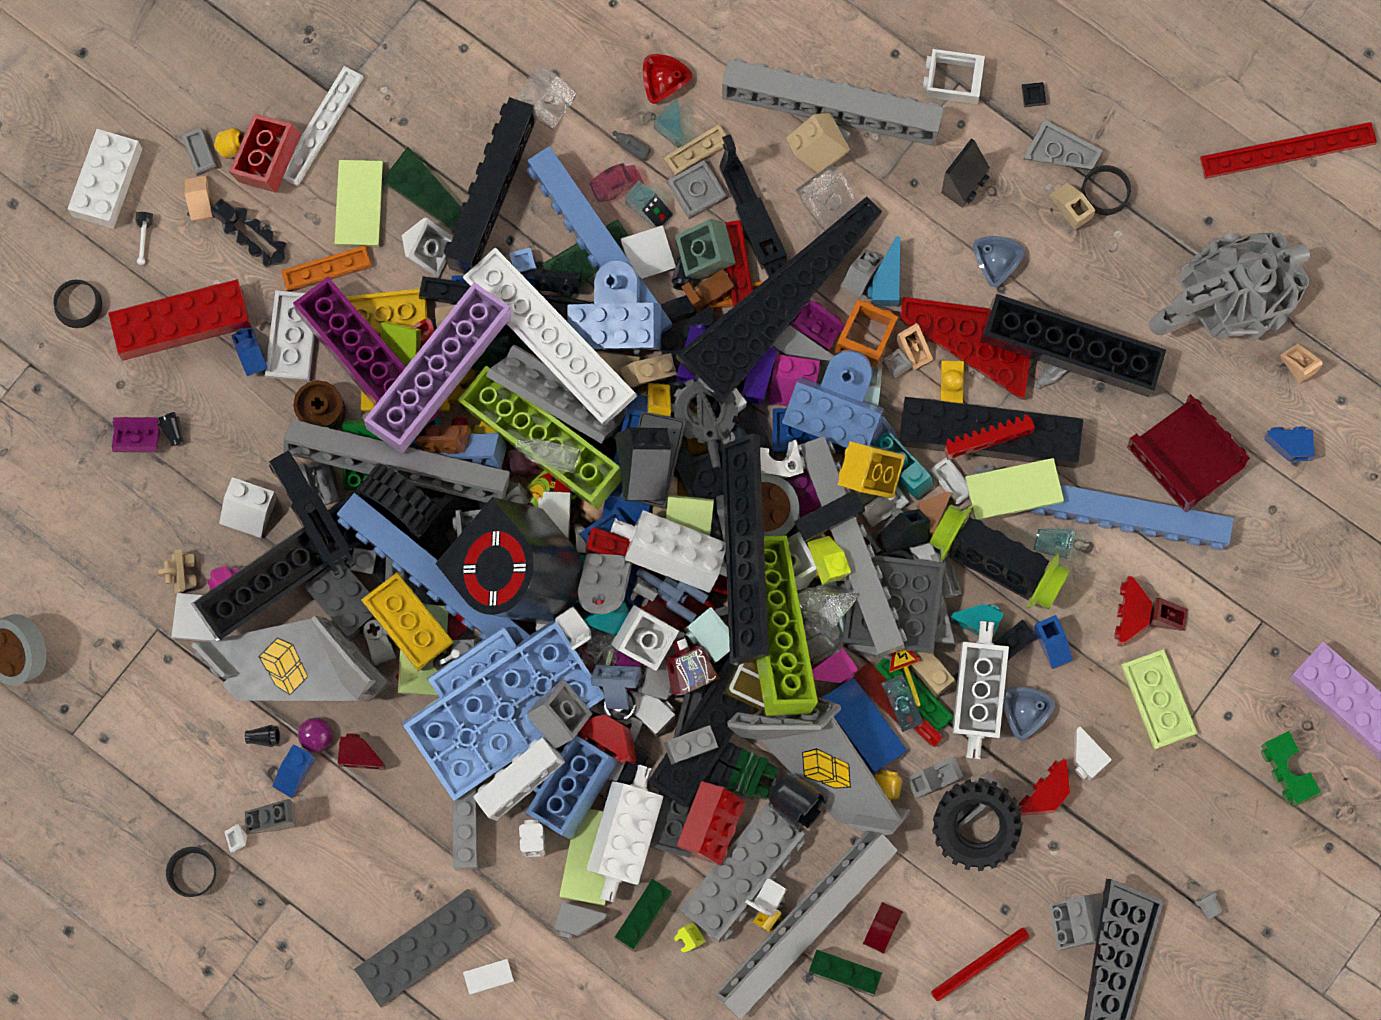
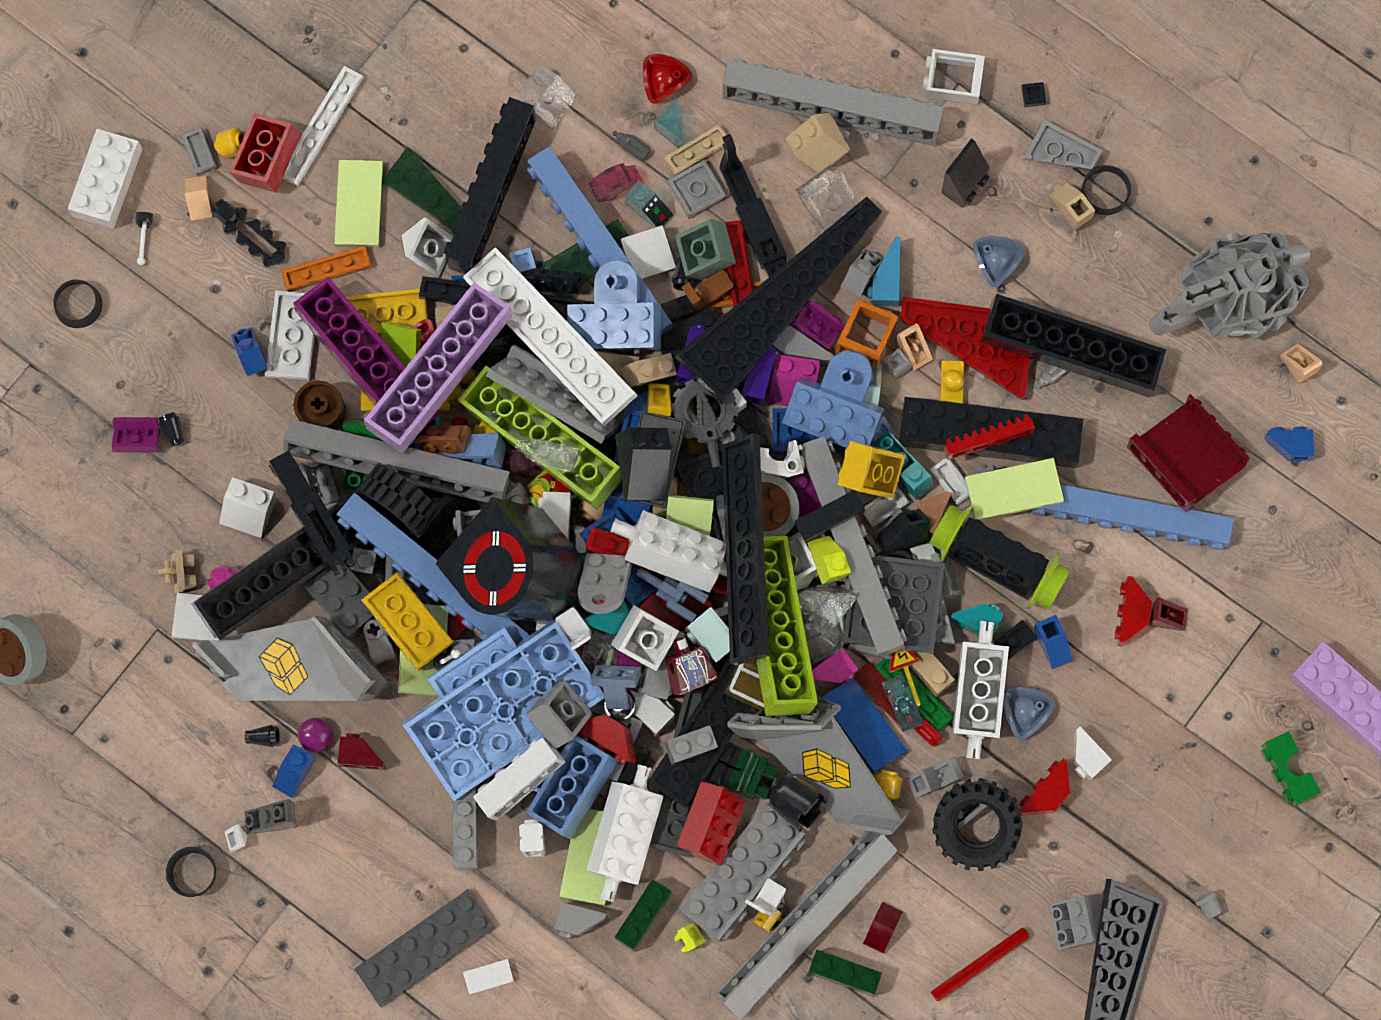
(179, 320): red brick -> none
(645, 589): light grey tile -> none
(1053, 541): clear light blue slope -> none
(1159, 699): yellowish green tile -> none
(1288, 150): red tile -> none

